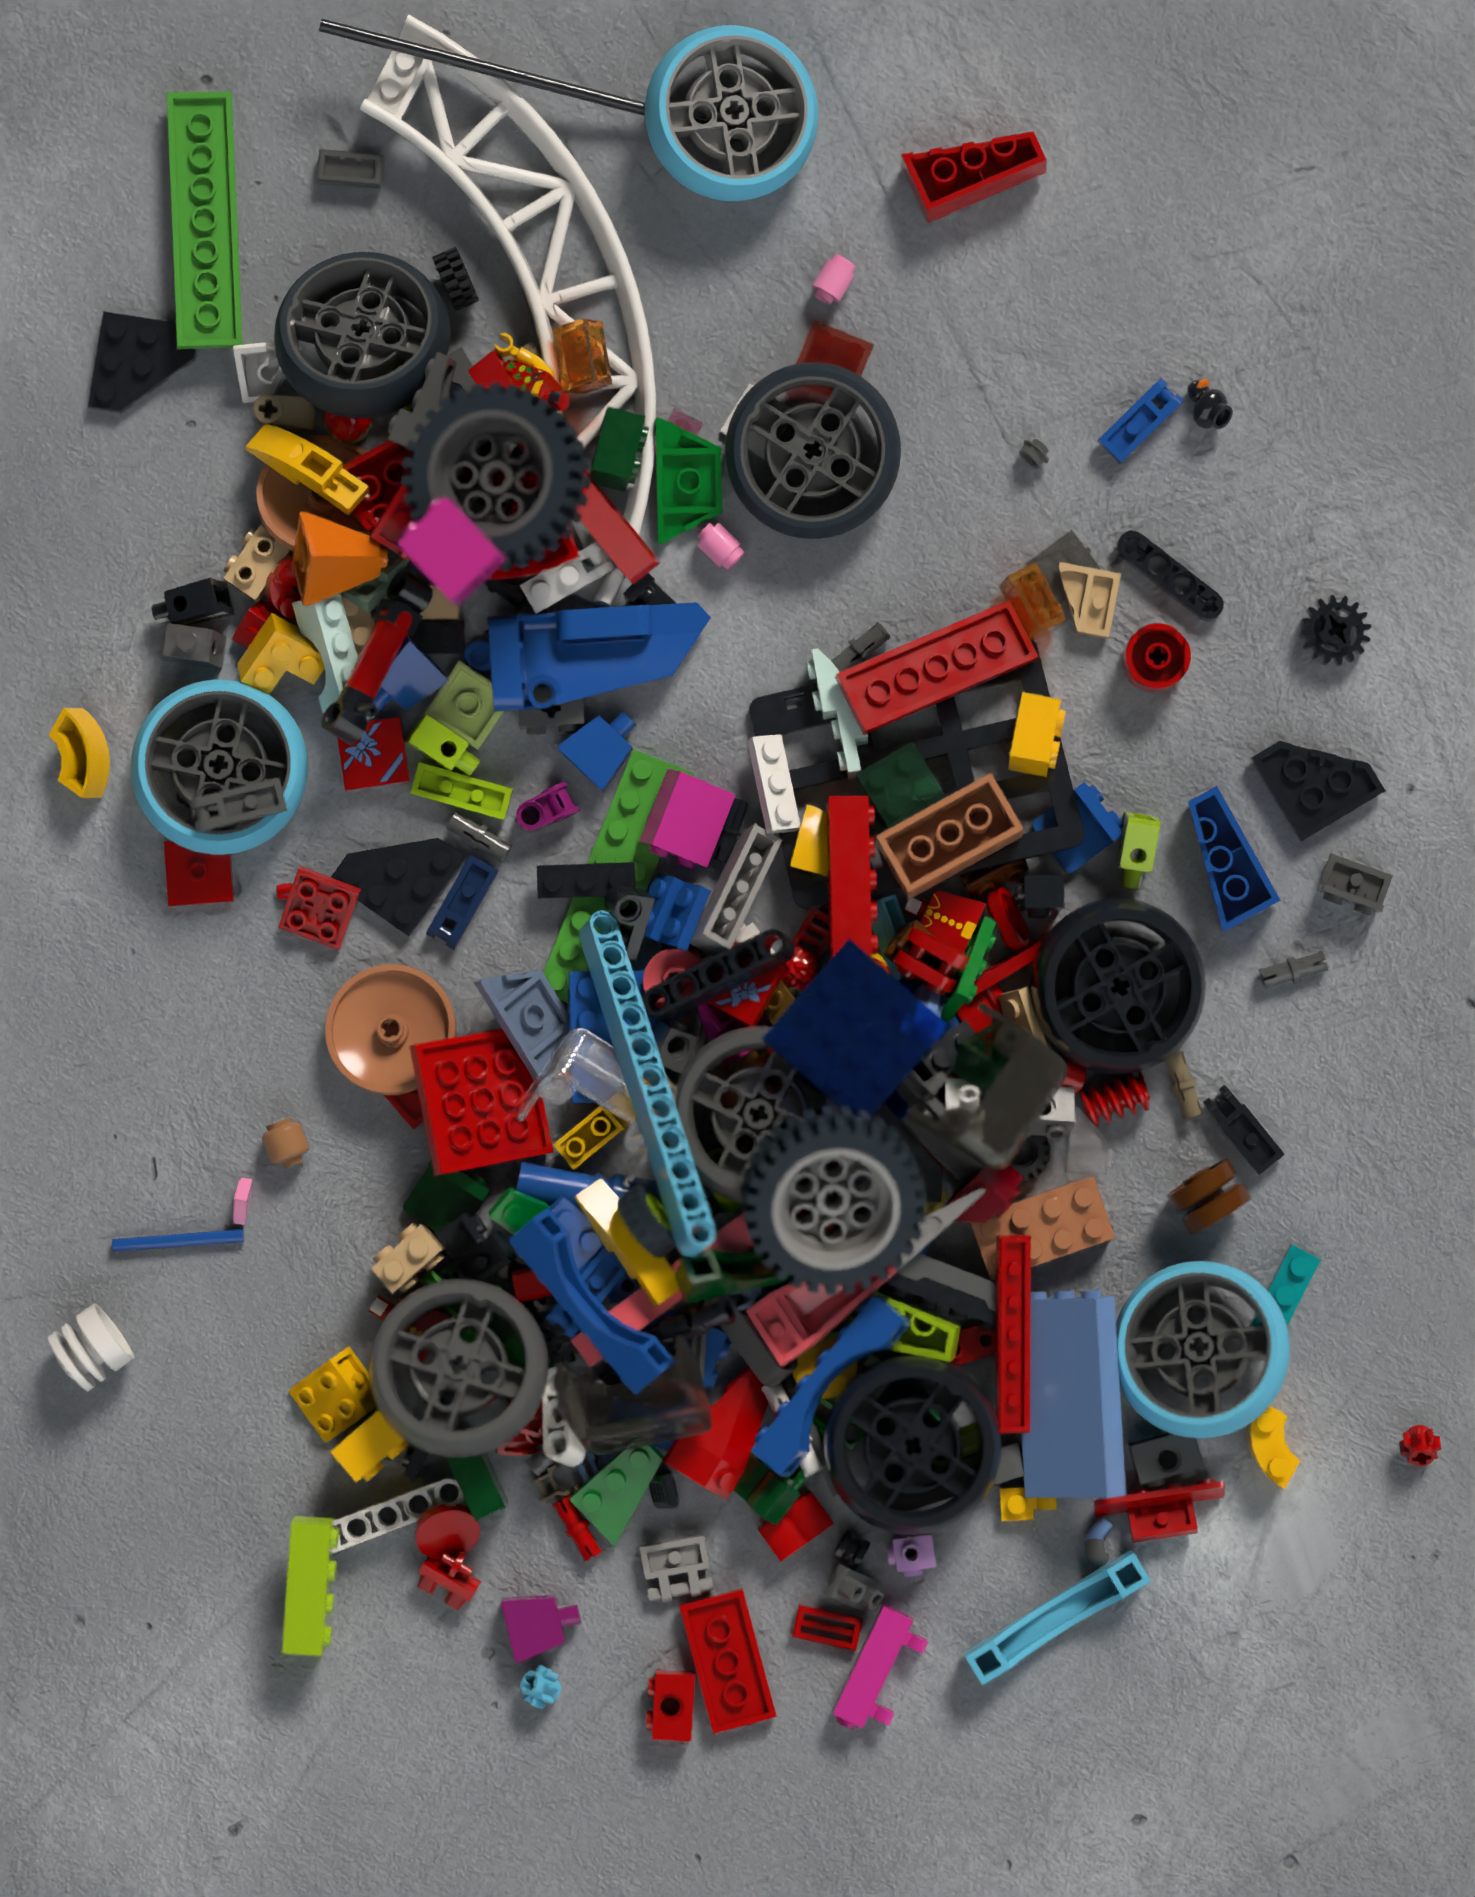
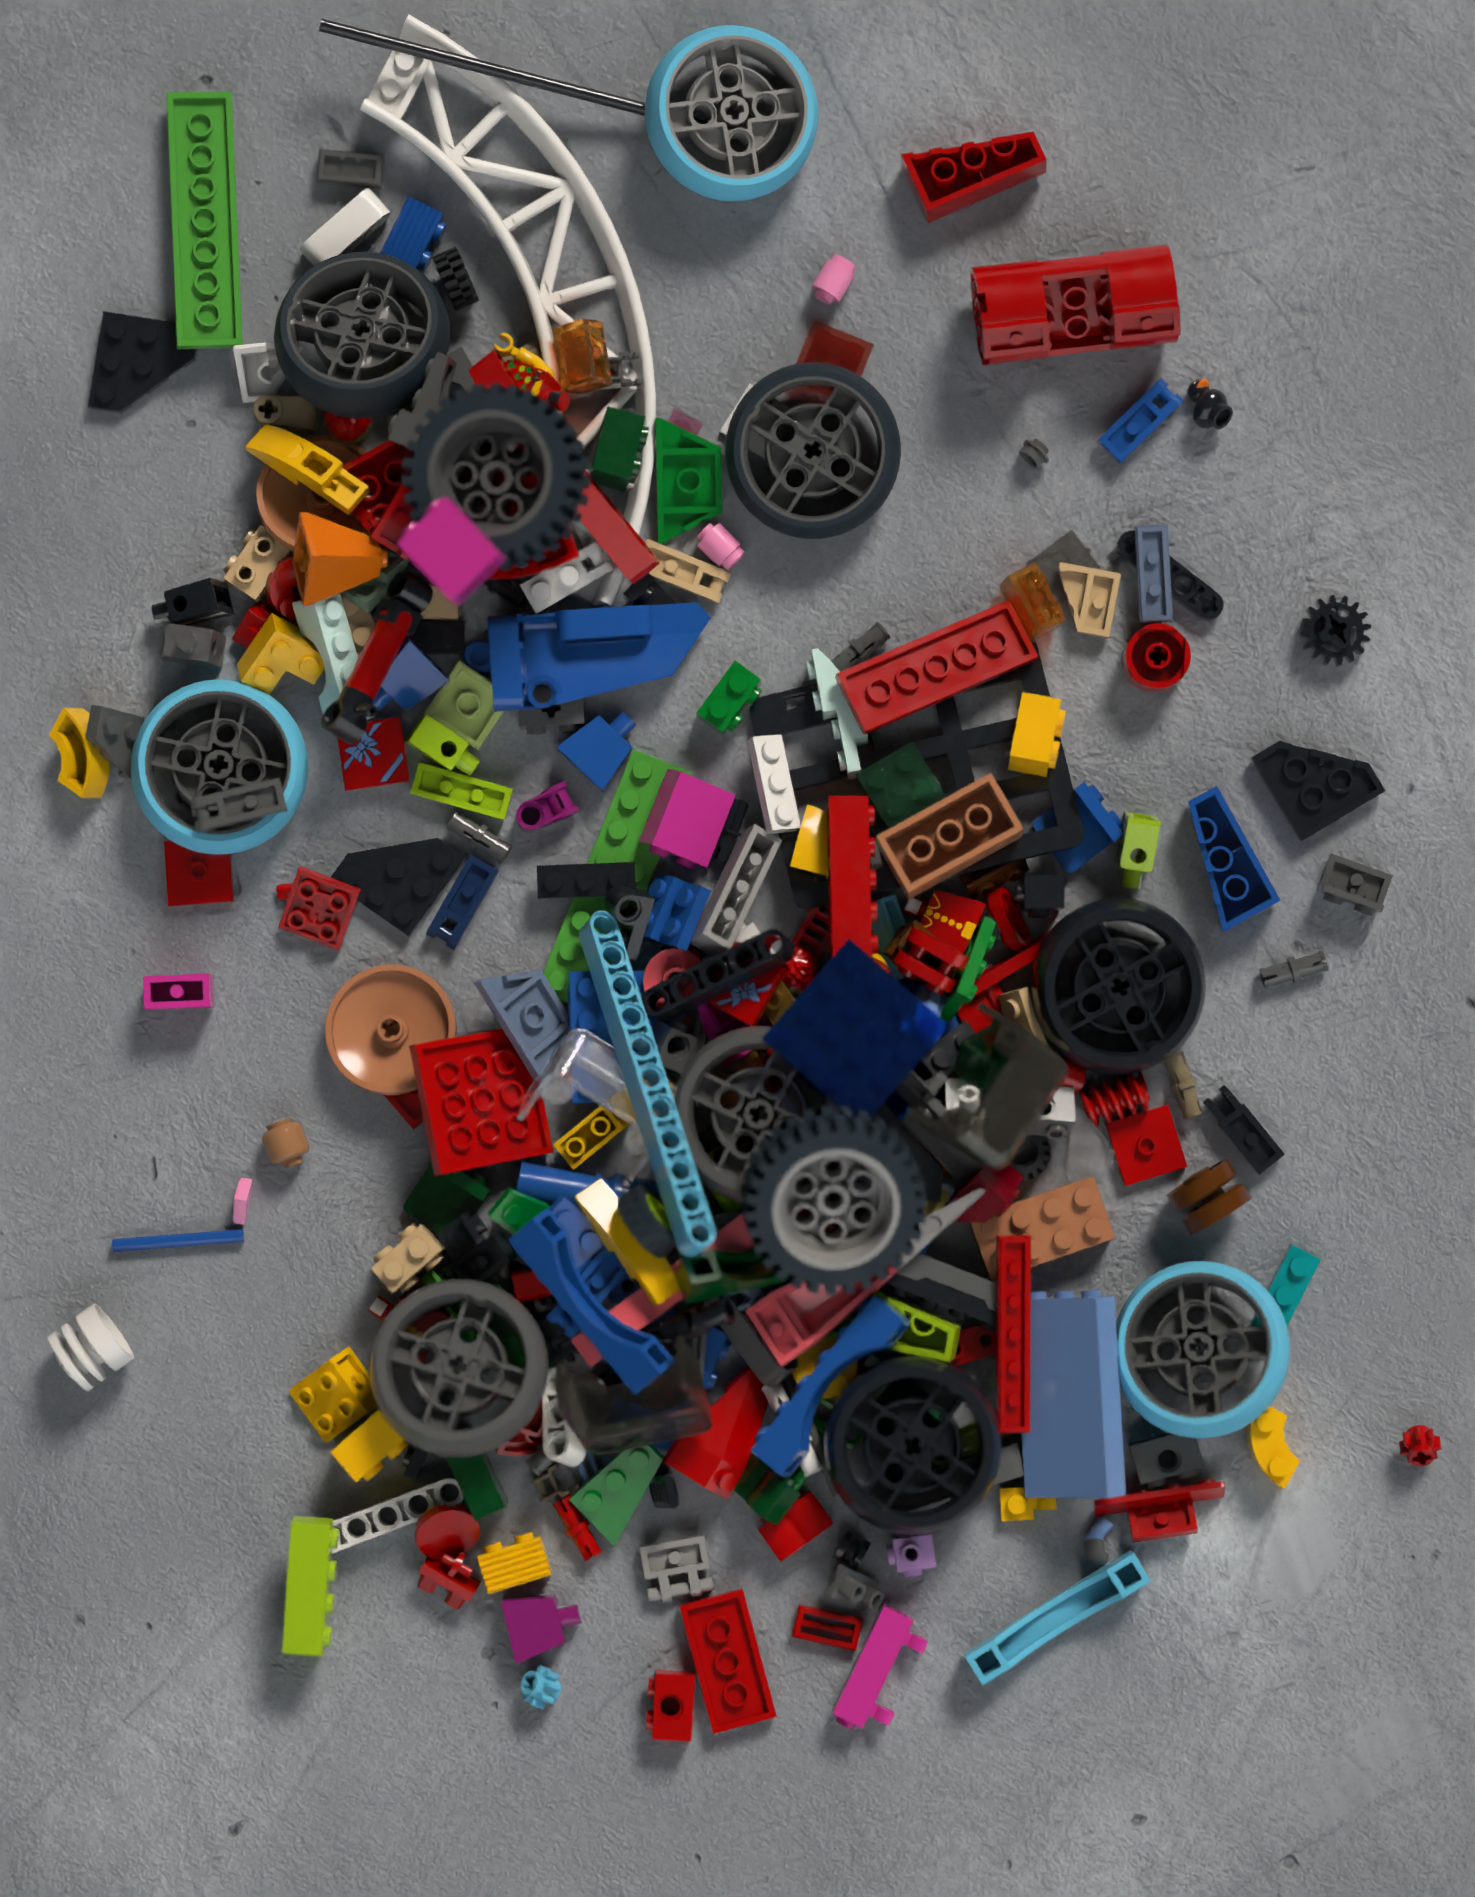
(114, 735): none -> dark grey wing
(178, 991): none -> dark pink brick
(346, 228): none -> white beam
(414, 233): none -> blue brick
(514, 1563): none -> yellow brick
(618, 360): none -> dark grey piece
(686, 572): none -> tan plate
(729, 697): none -> green brick
(1075, 304): none -> red cylinder
(1146, 1145): none -> red plate
(1153, 574): none -> sand blue tile

